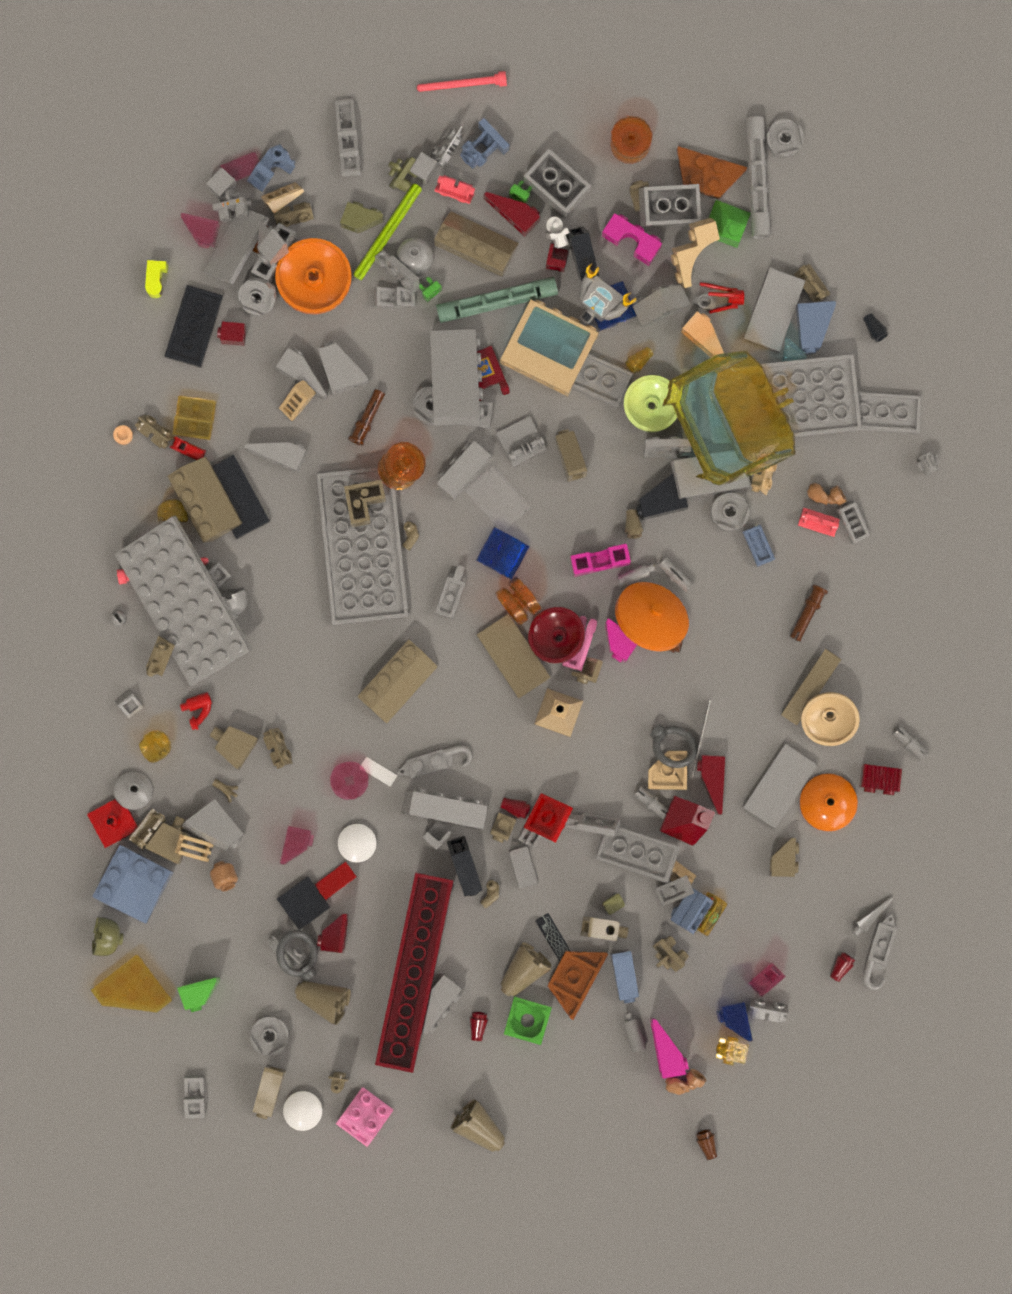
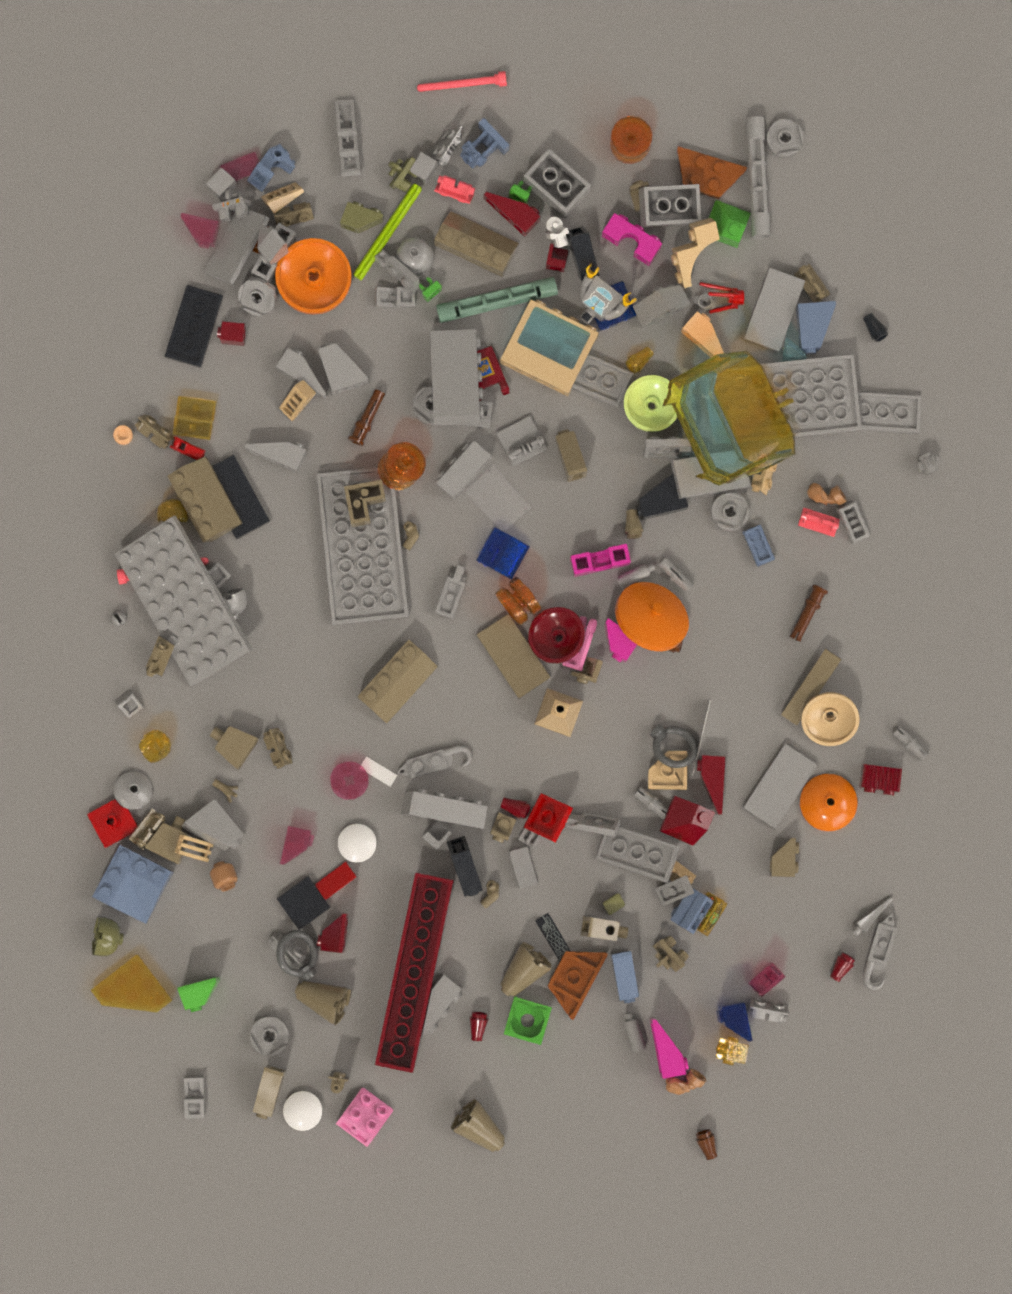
(154, 277): neon yellow leg -> none
(199, 701): red plant -> none

